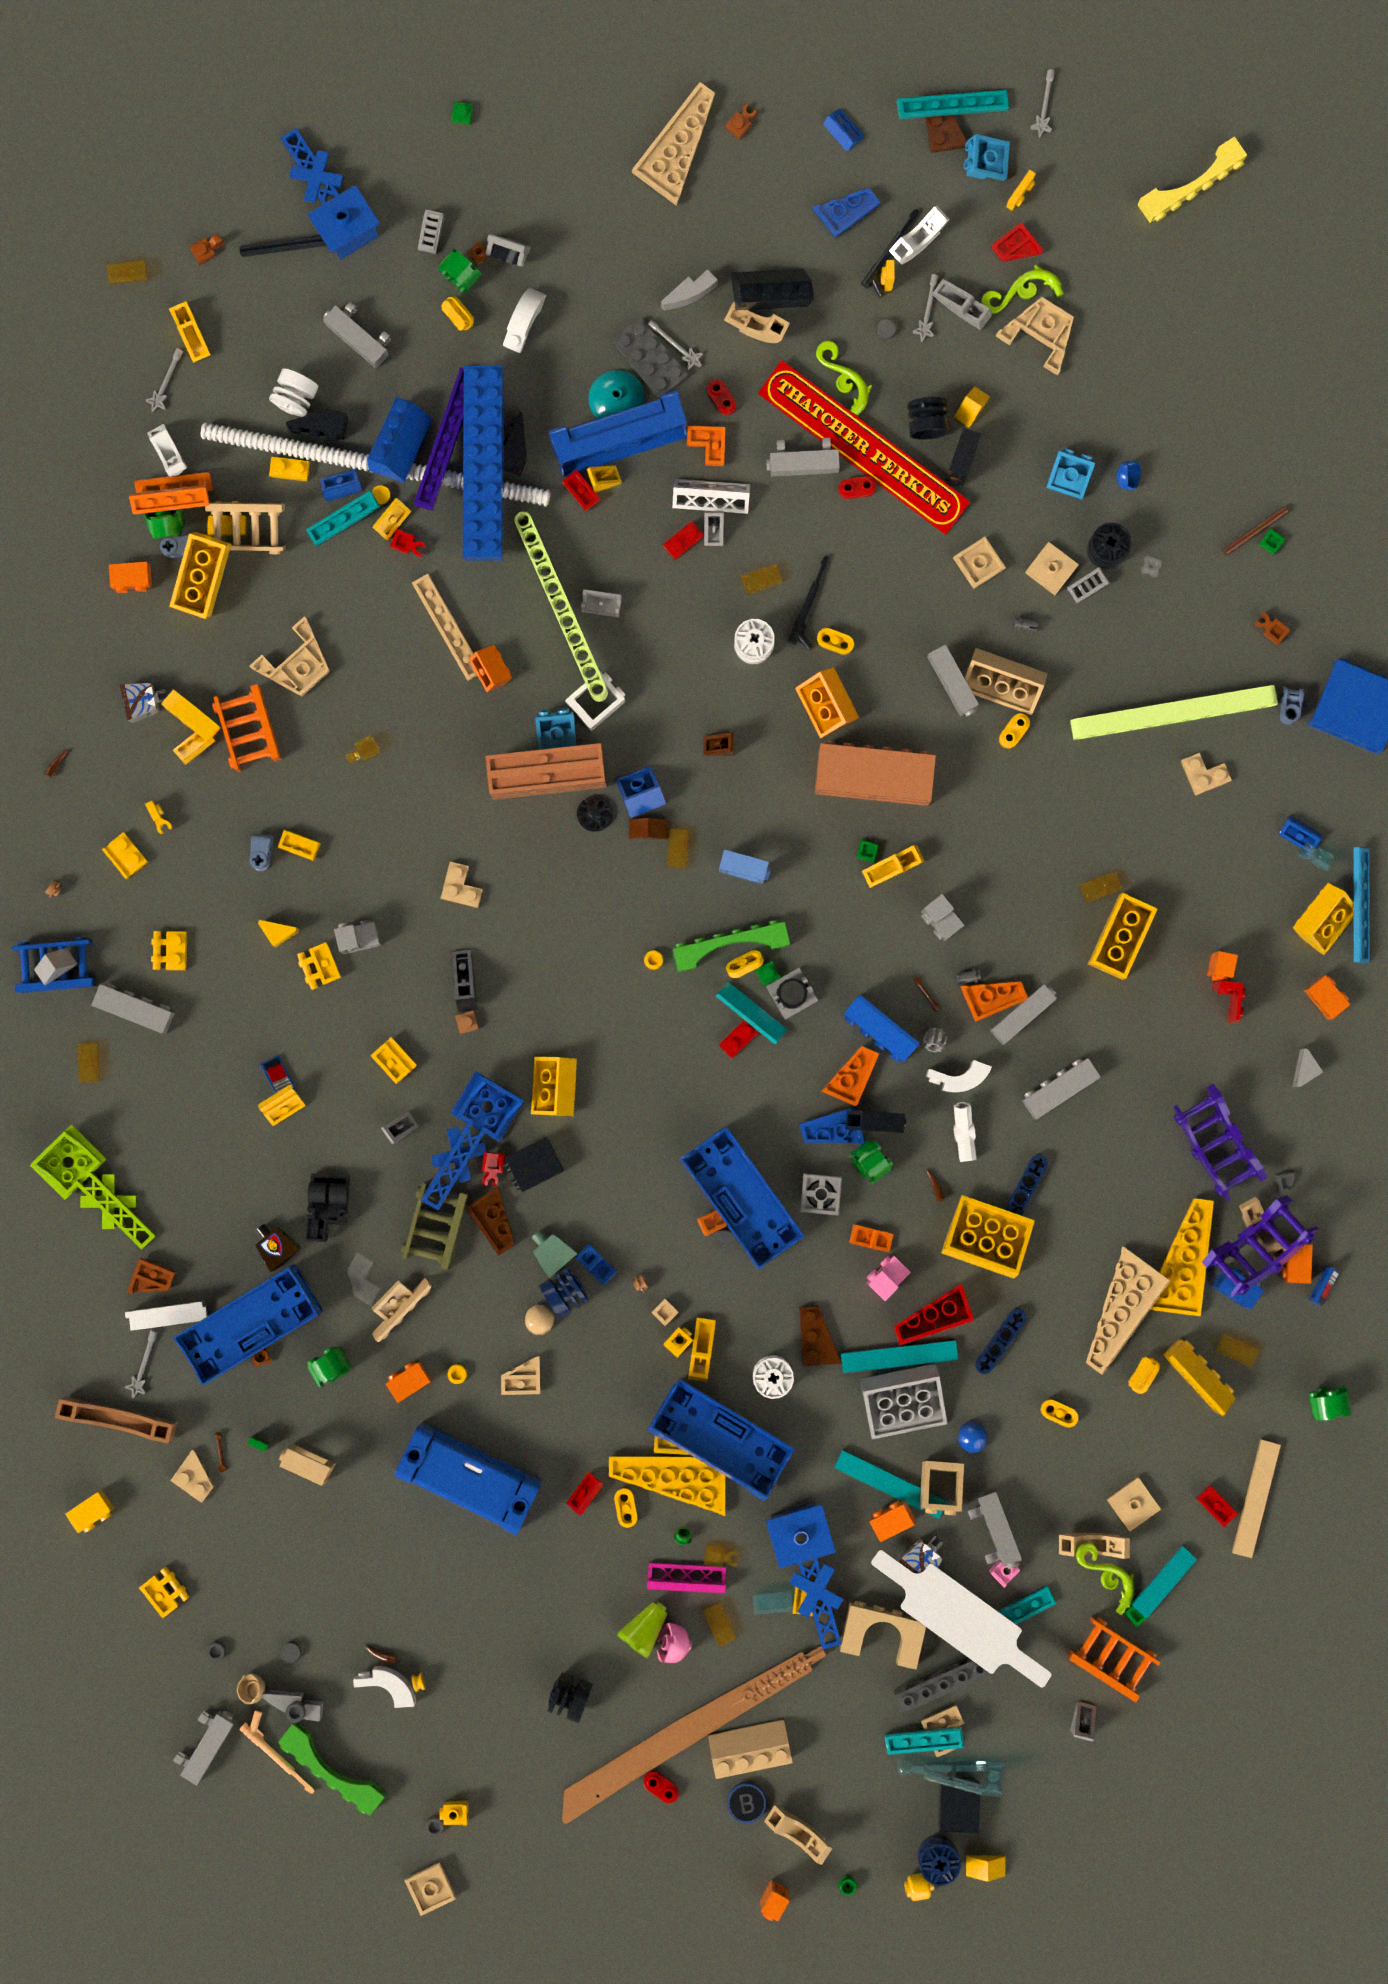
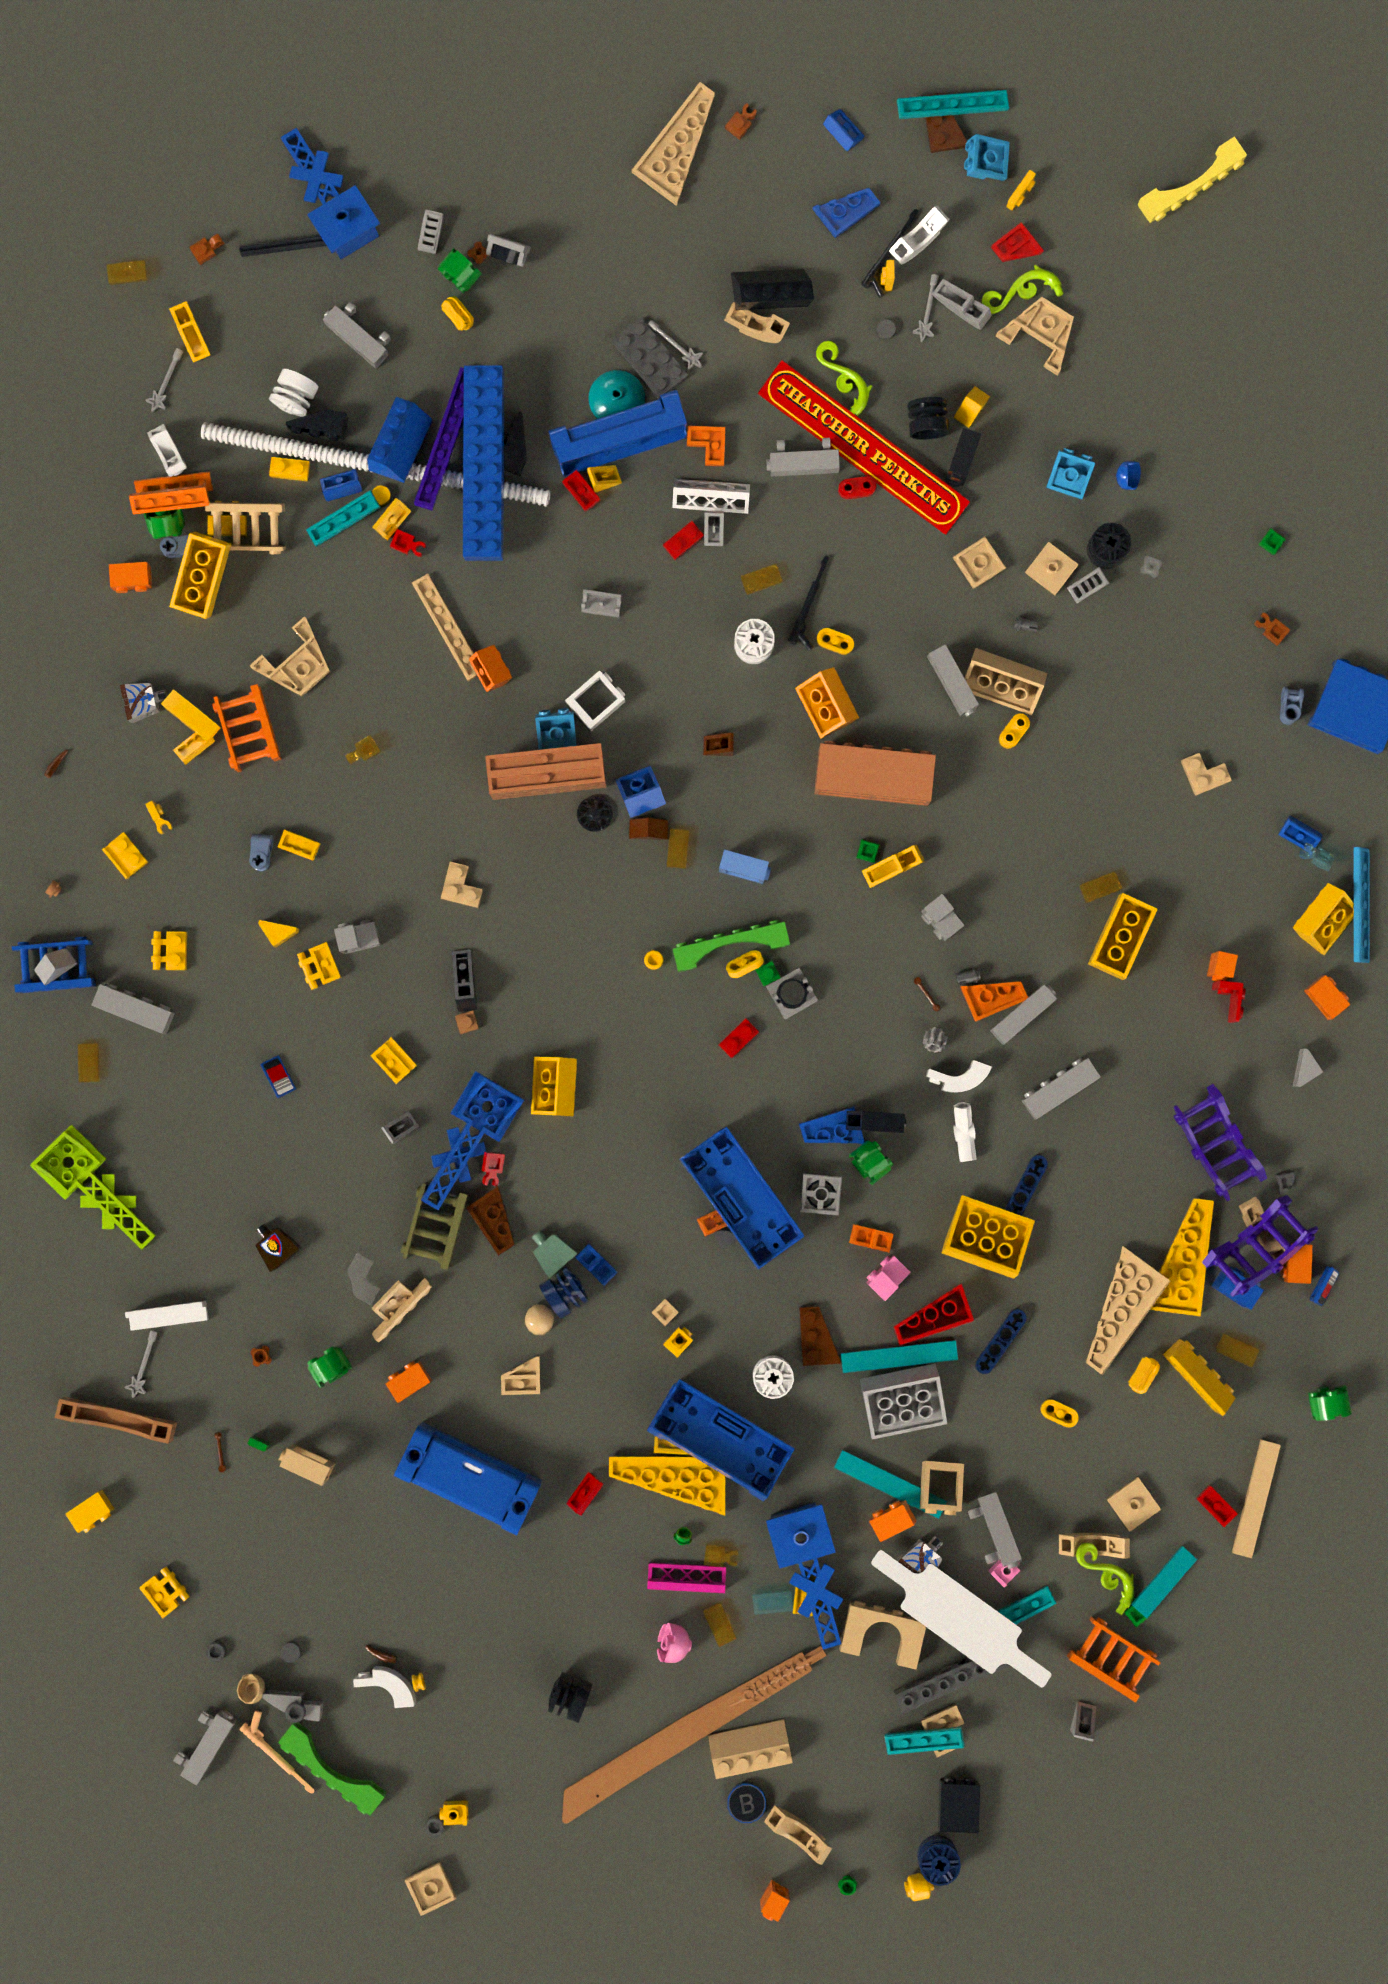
(150, 1277): dark orange wing -> none
(193, 1478): tan wing -> none
(248, 1324): blue piece -> none
(281, 1105): yellow plate -> none
(327, 1202): black plate -> none
(457, 1373): yellow tile -> none
(462, 113): green plate -> none
(523, 318): white arch -> none
(533, 1165): black brick -> none
(559, 597): yellowish green beam -> none
(625, 1507): yellow plate -> none
(640, 1283): medium nougat plate -> none
(644, 1629): lime cone -> none
(659, 1789): red plate -> none
(690, 291): light grey slope -> none
(701, 1349): yellow slope -> none
(721, 396): red plate -> none
(751, 1012): teal tile -> none
(852, 1077): orange wing -> none
(881, 1029): blue slope -> none
(938, 1192): reddish brown helmet -> none
(972, 1437): blue hair -> none
(985, 1867): yellow slope -> none
(992, 1775): clear light blue plate -> none
(1041, 123): light grey piece -> none
(1174, 712): yellowish green beam -> none
(1254, 531): reddish brown bar -> none

